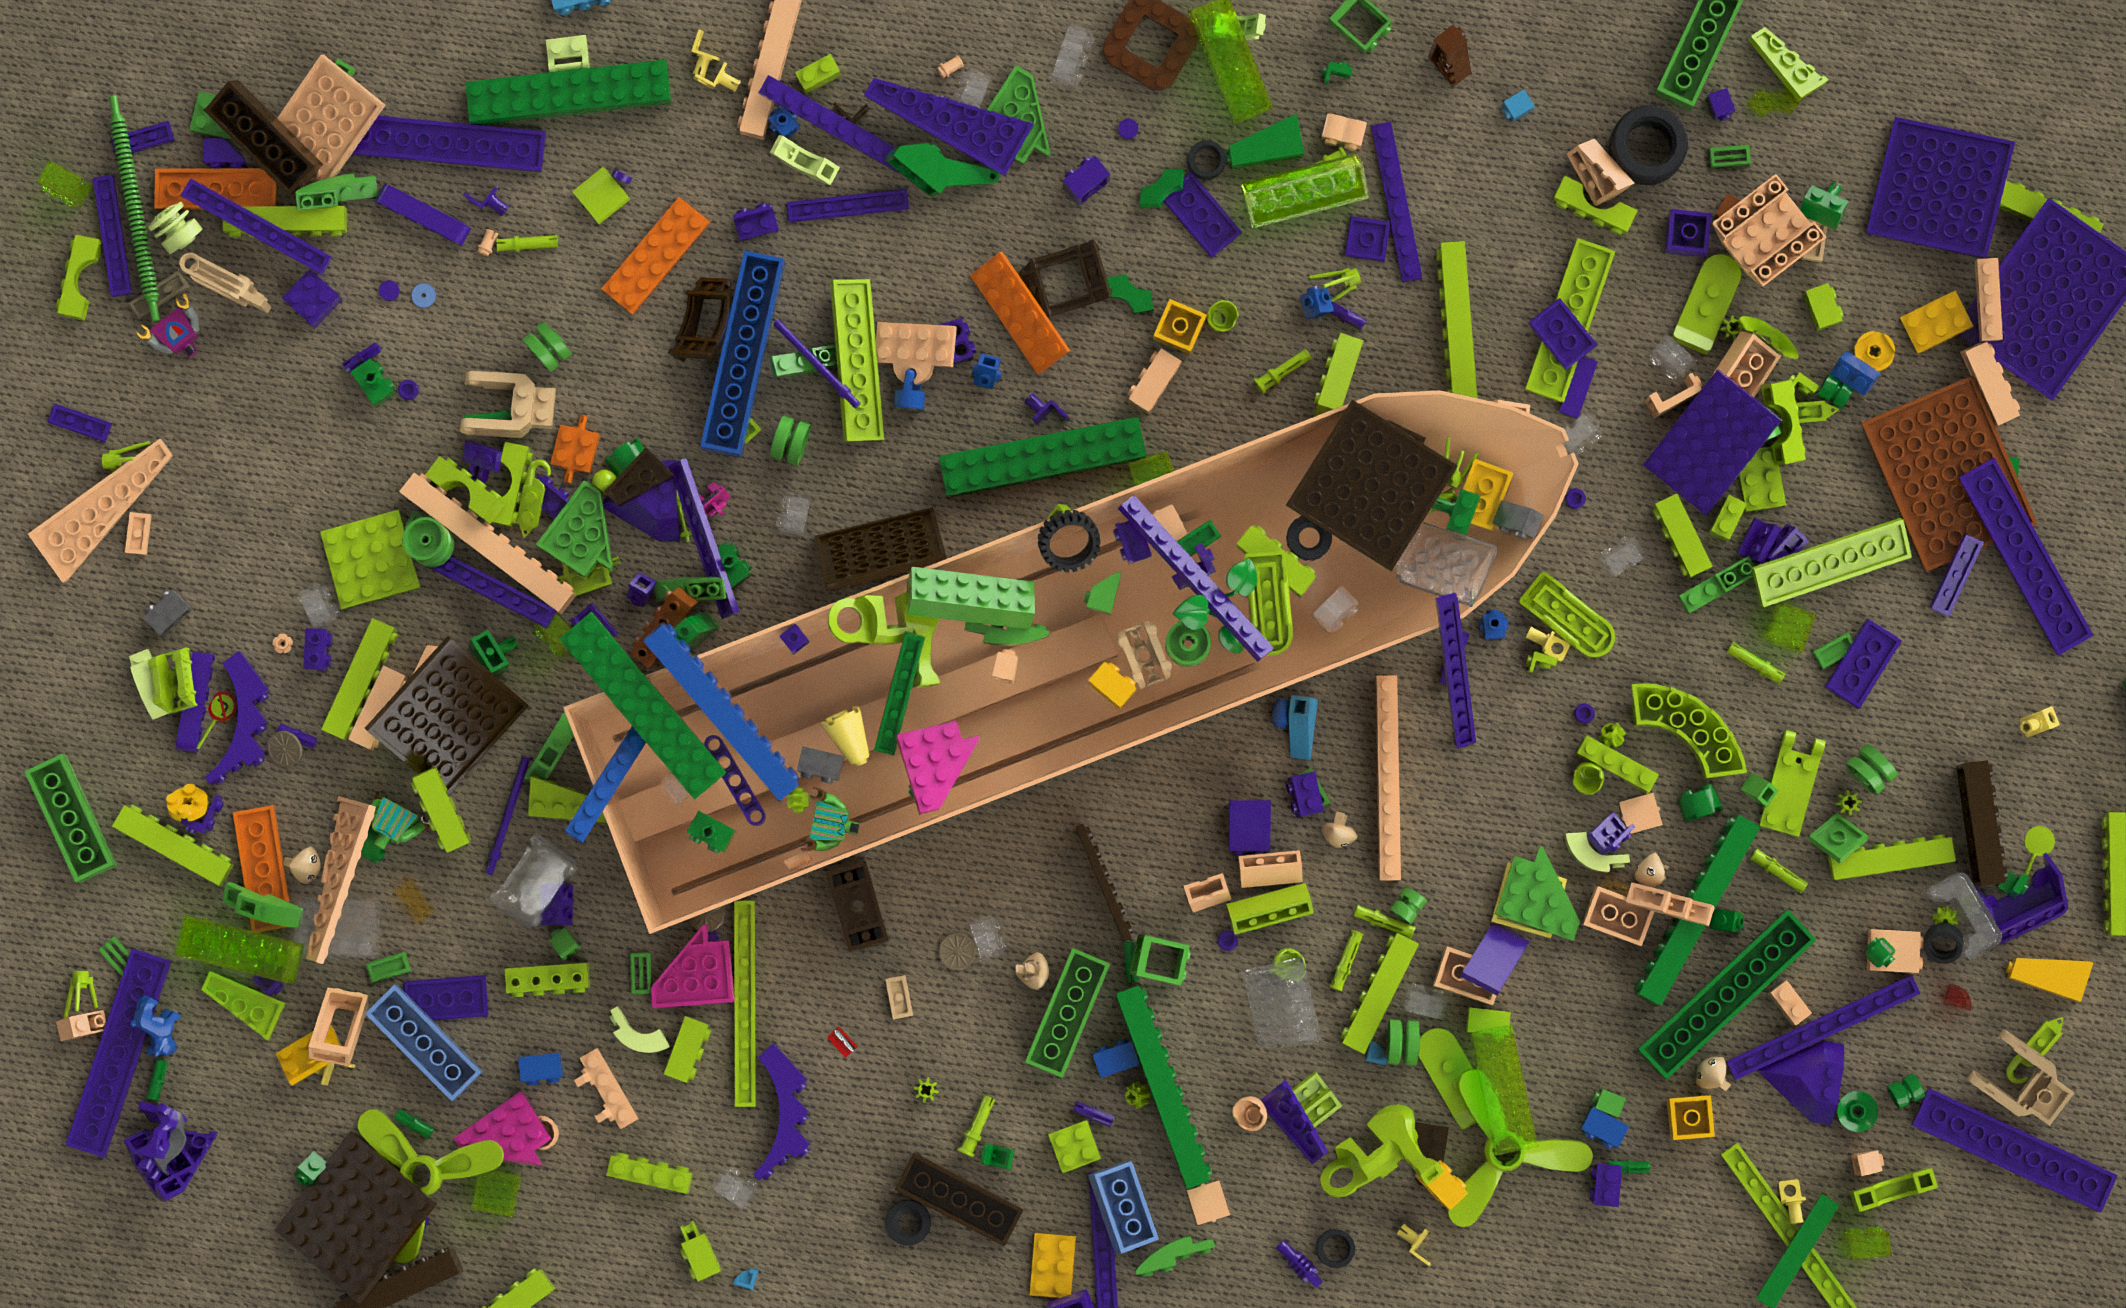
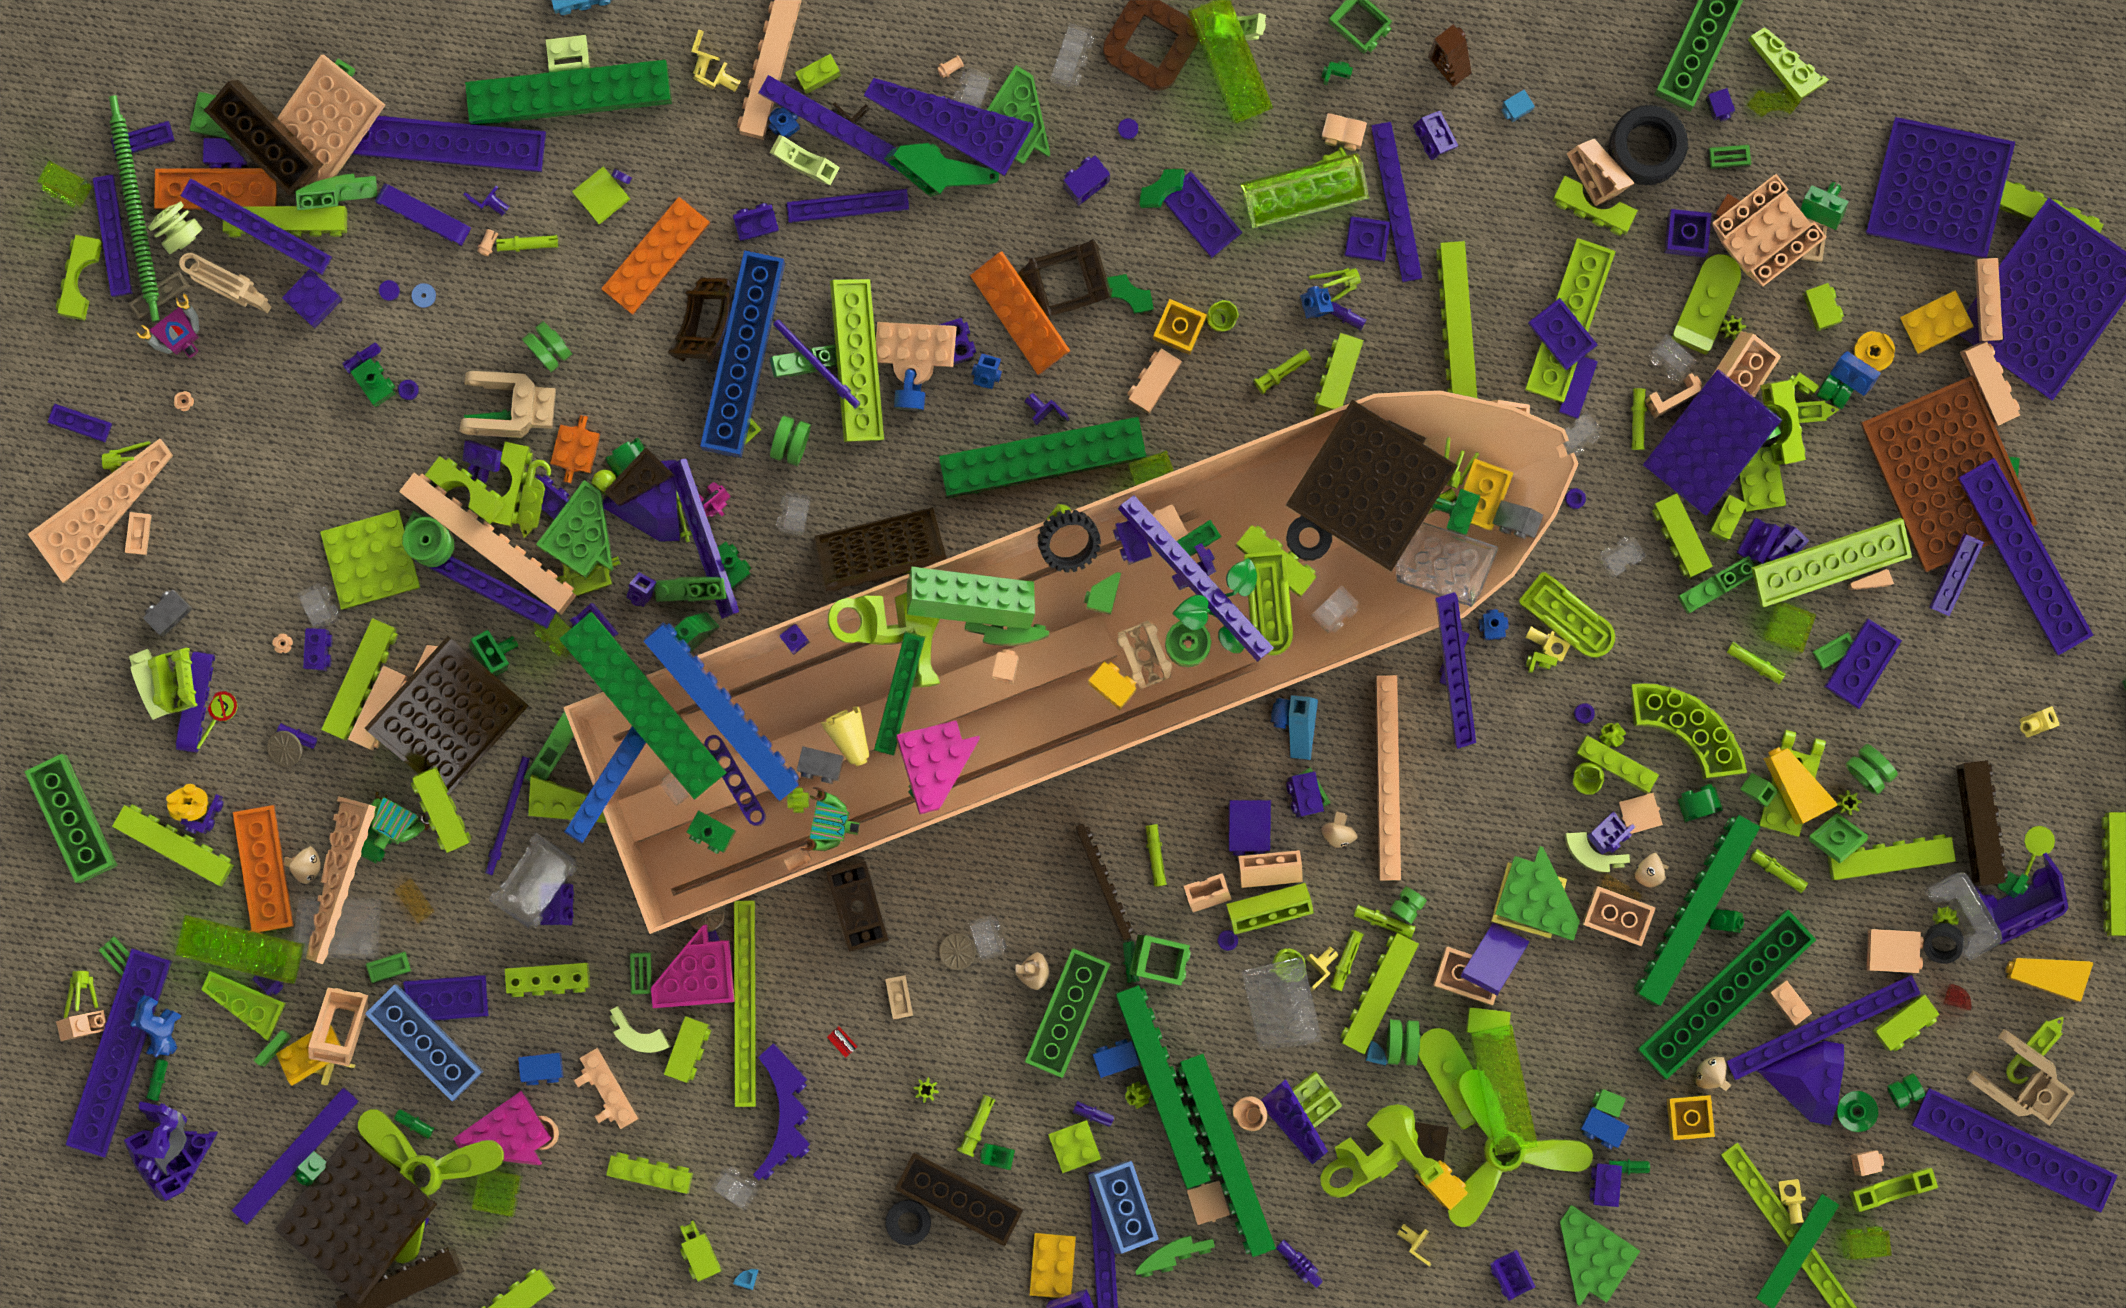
(183, 396): none -> light nougat plate
(250, 720): dark purple arch -> none
(262, 908): bright green slope -> none
(272, 1048): none -> bright green tile
(295, 1155): none -> dark purple tile
(564, 943): bright green slope -> none
(675, 609): dark orange brick -> none
(1154, 846): none -> lime pin
(1206, 144): black tyre -> none
(1227, 1155): none -> green brick
(1272, 144): green slope -> none
(1320, 1245): black tyre -> none
(1321, 964): none -> light yellow bracket
(1425, 1002): clear brick -> none
(1435, 135): none -> dark purple bracket
(1512, 1275): none -> dark purple bracket
(1594, 1255): none -> bright green wing
(1638, 422): none -> lime pin
(1670, 904): light nougat slope -> none
(1778, 339): lime piece -> none
(1798, 788): none -> yellow slope
(1879, 579): none -> light nougat slope
(1880, 952): green head -> none
(1906, 1023): none -> lime brick

